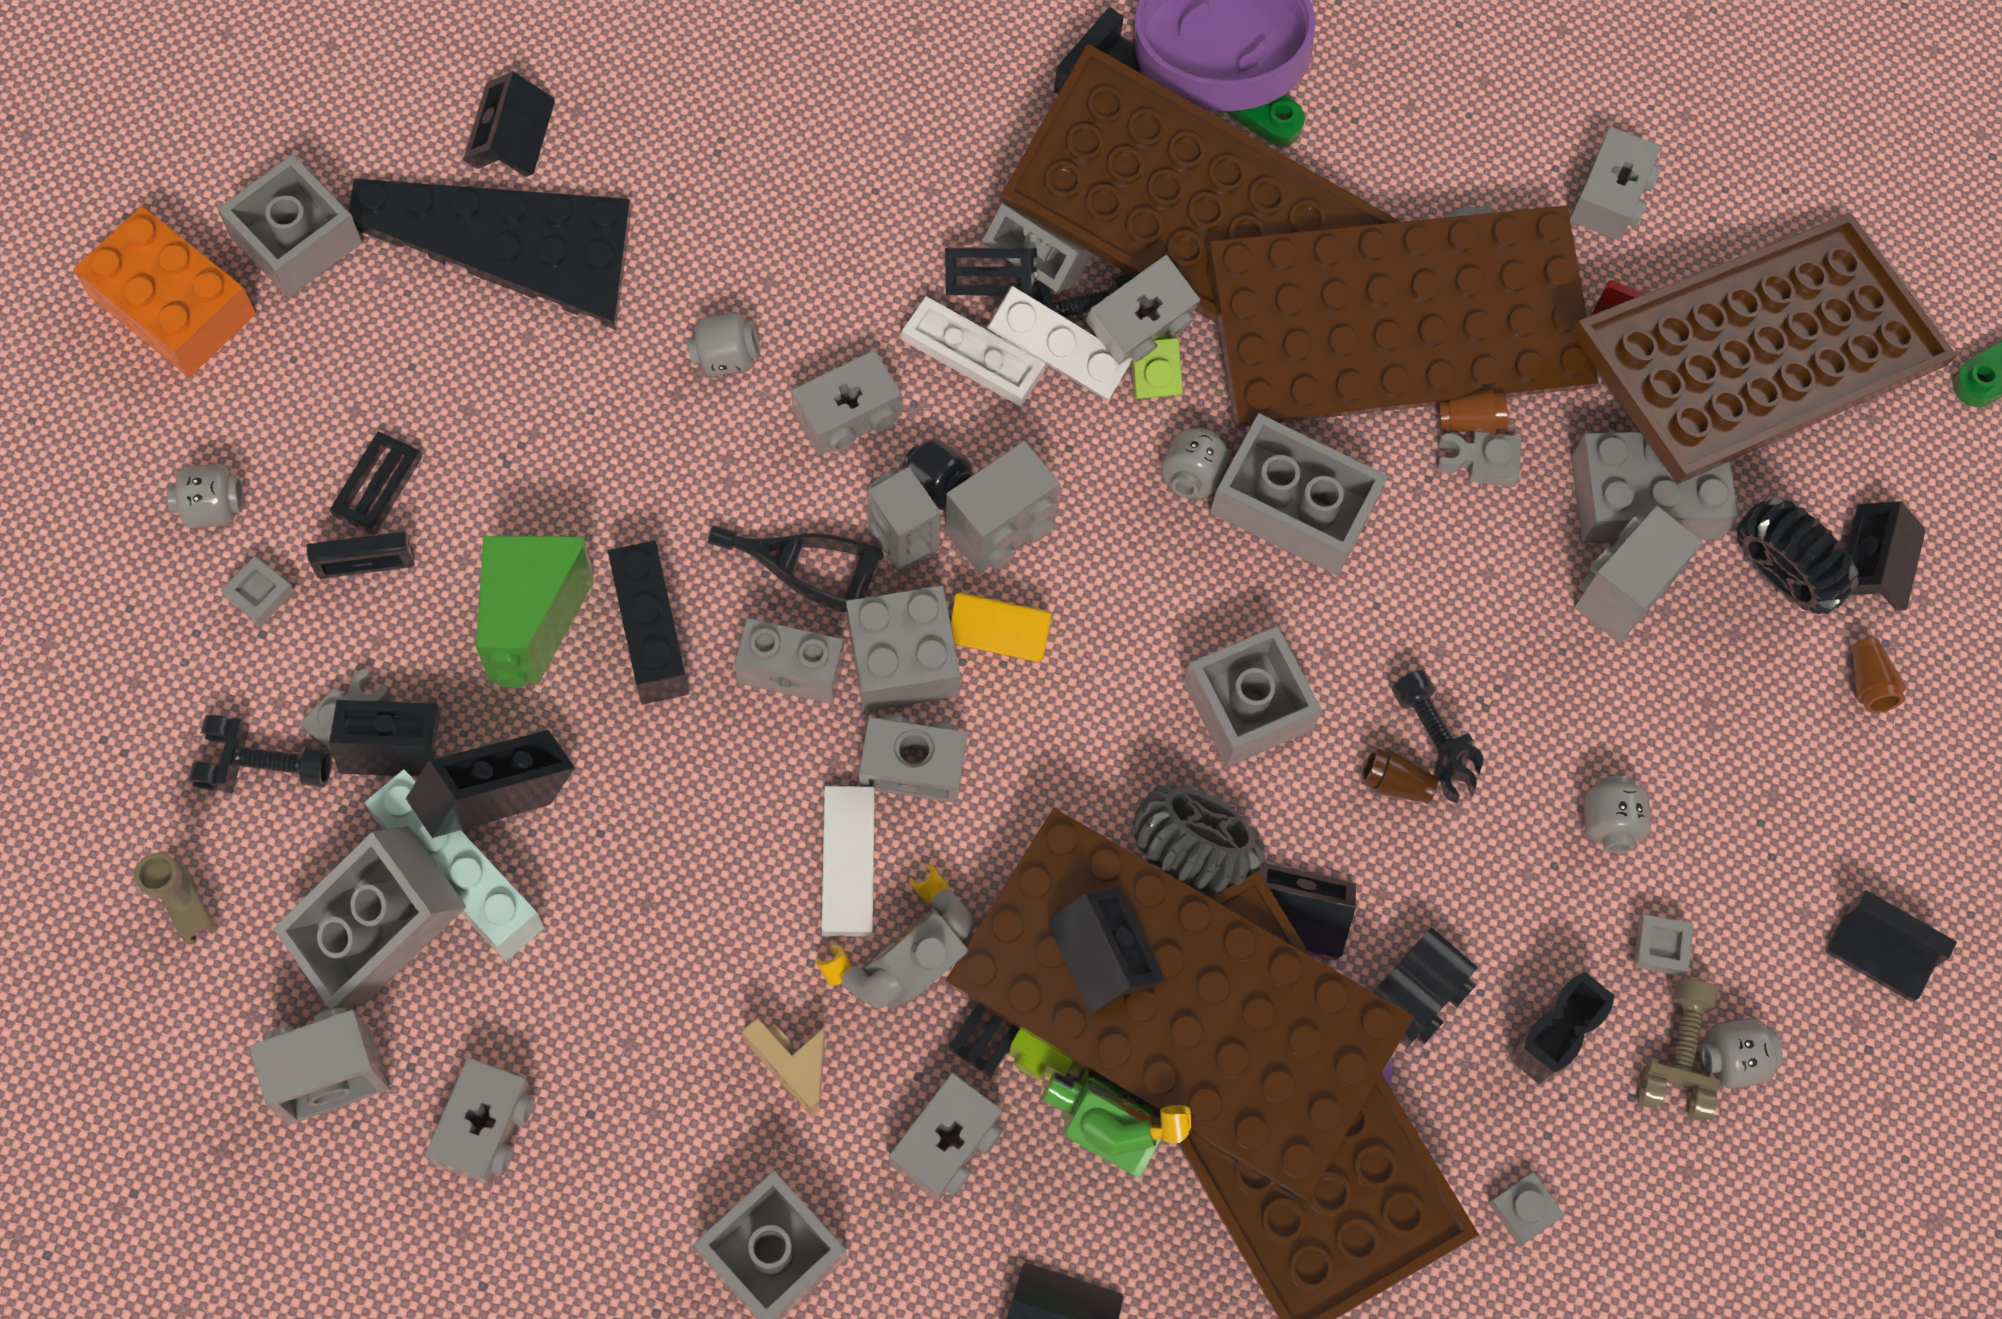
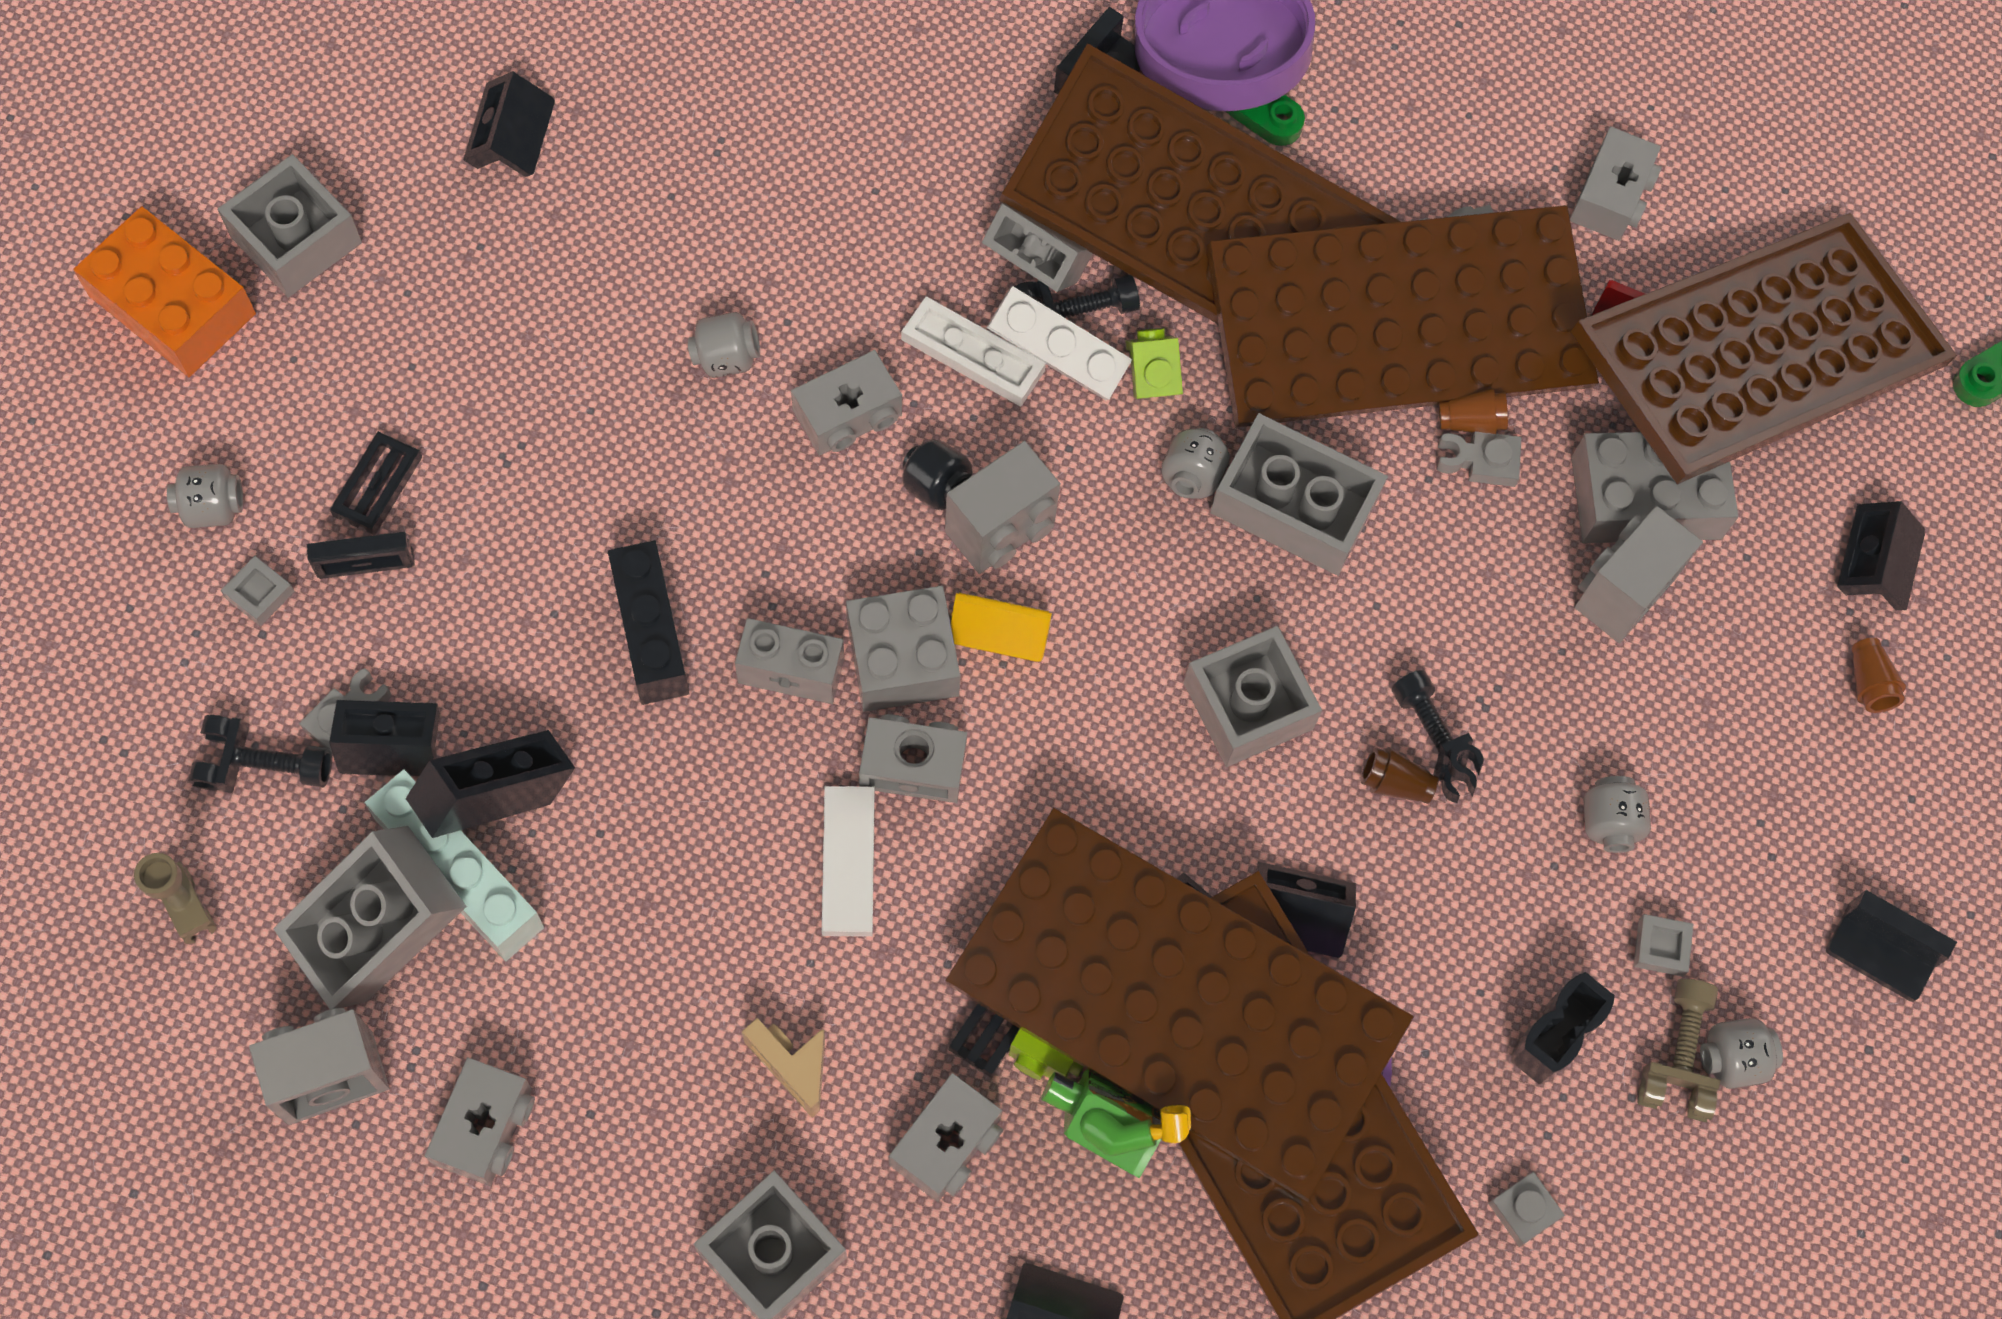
(522, 240): black wing -> none
(528, 603): bright green slope -> none
(790, 551): black piece -> none
(903, 518): light grey brick -> none
(913, 957): light grey torso -> none
(1026, 271): black tile -> none
(1104, 948): black panel -> none
(1156, 288): light grey brick -> none
(1197, 838): dark grey gear -> none
(1426, 982): black brick -> none
(1797, 555): black gear -> none

